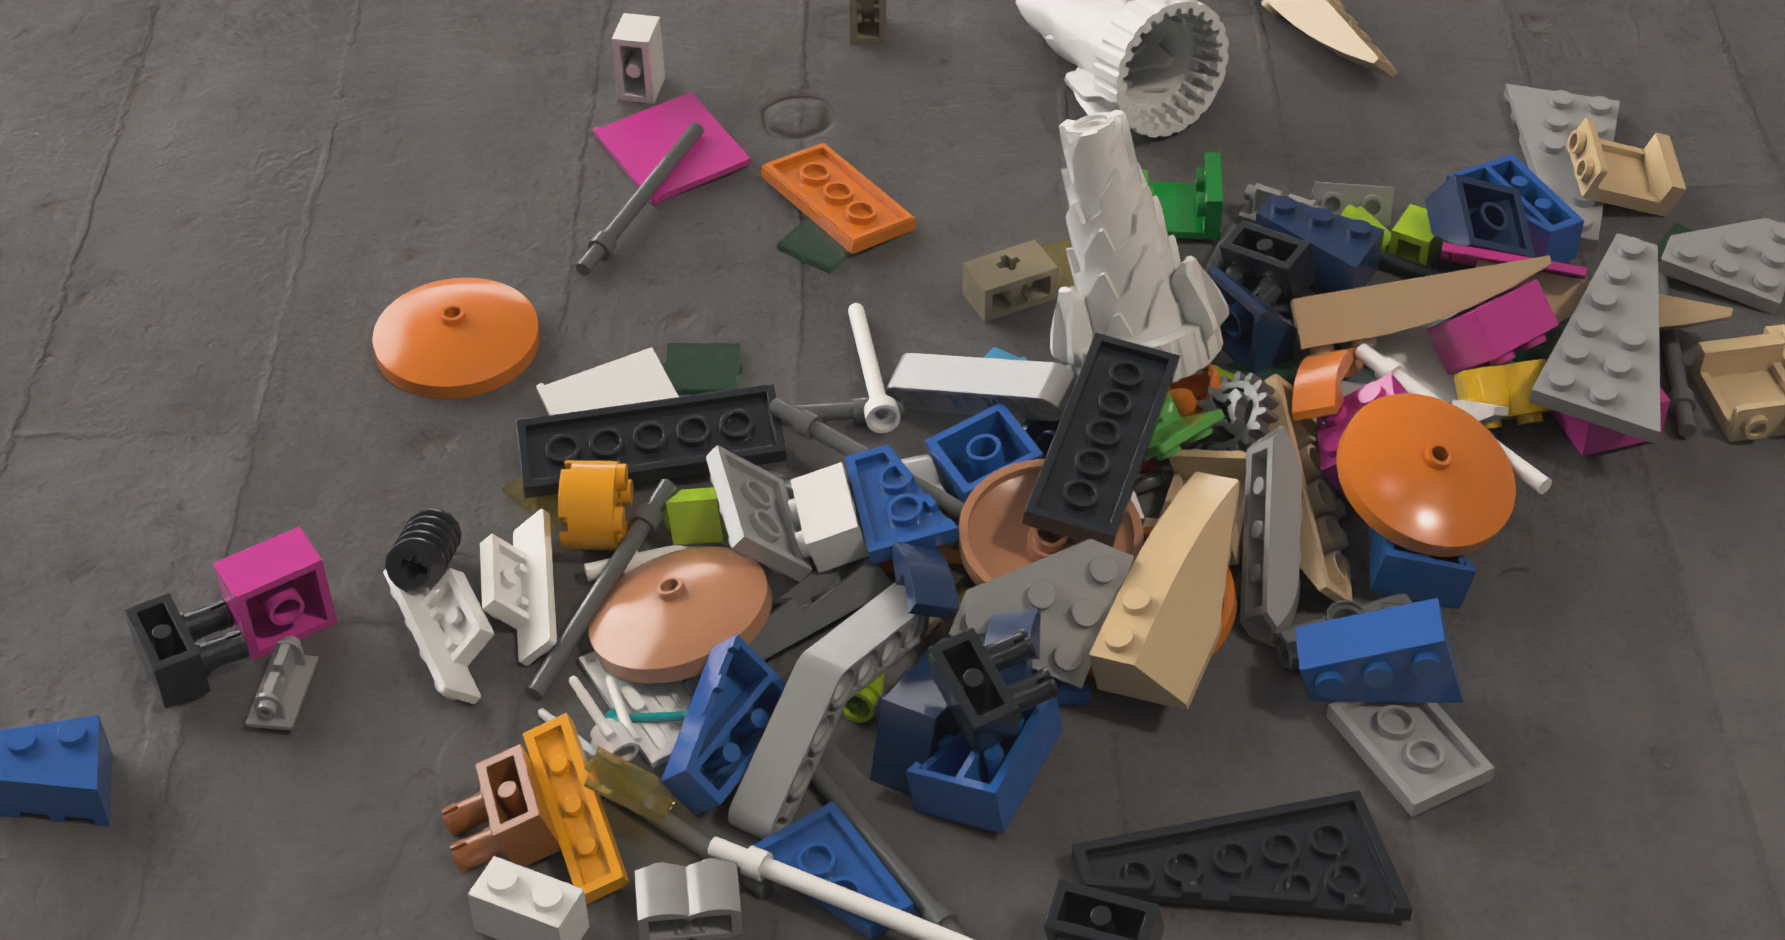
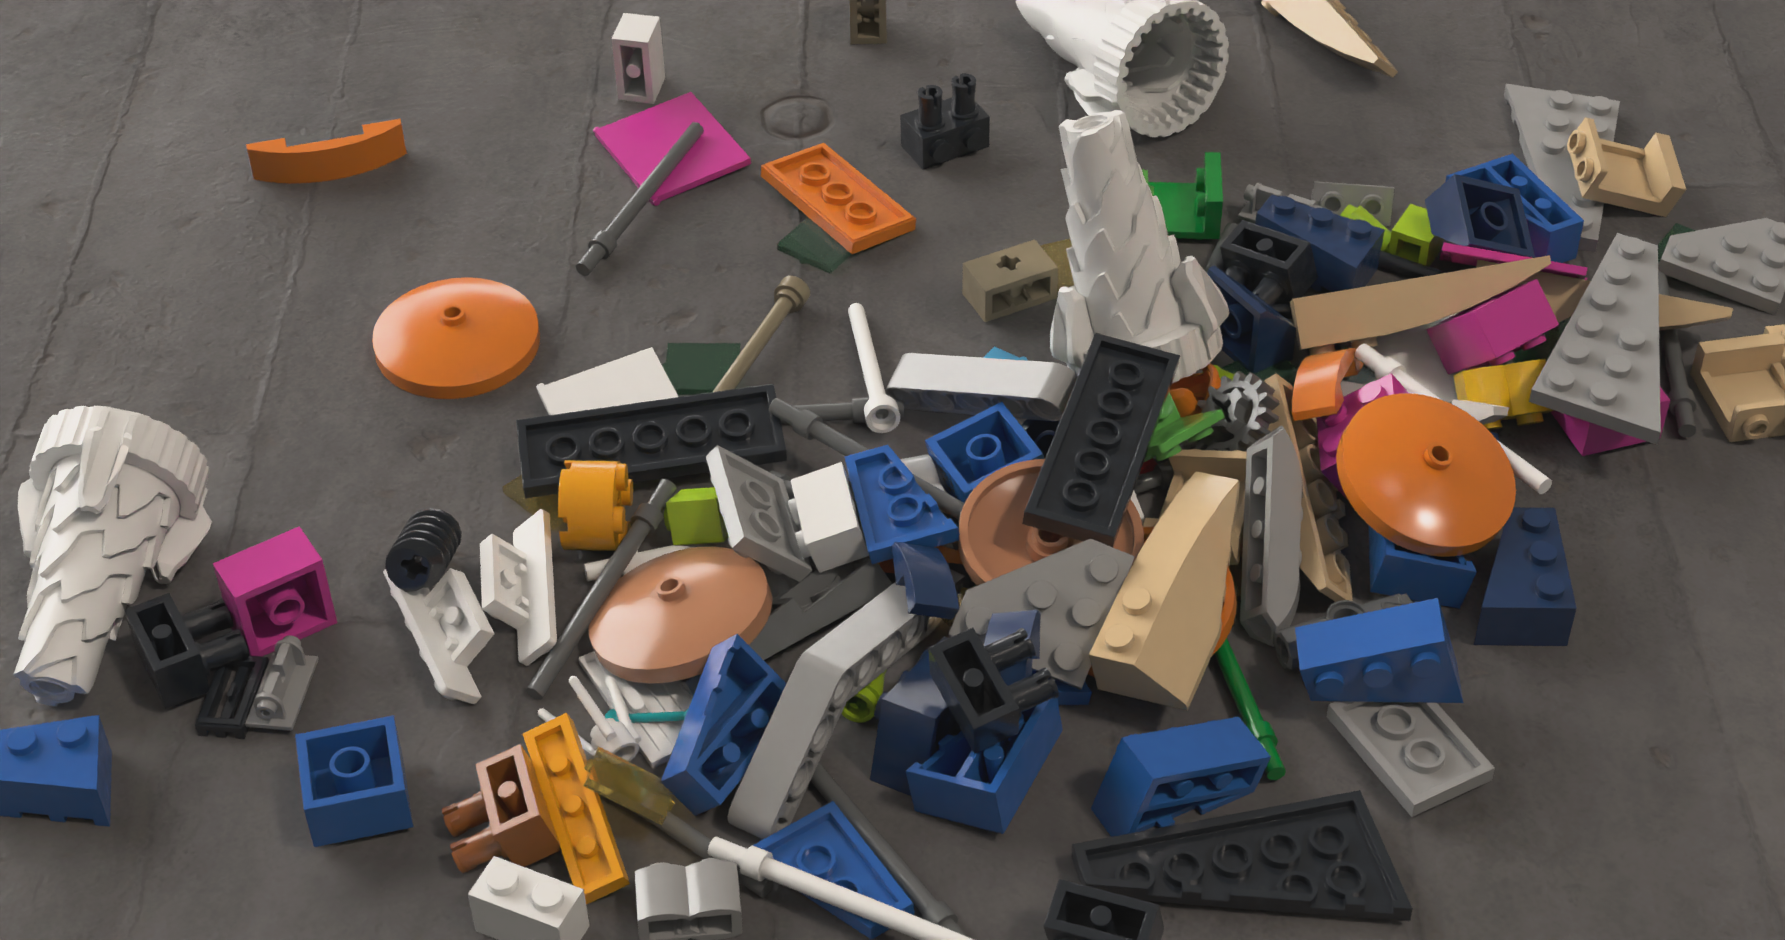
(99, 510): none -> white cone
(206, 720): none -> black tile
(330, 158): none -> orange slope
(353, 781): none -> blue brick
(788, 298): none -> dark tan piece
(946, 127): none -> black brick
(1178, 771): none -> blue wedge
(1248, 709): none -> green bar
(1529, 585): none -> dark blue wedge

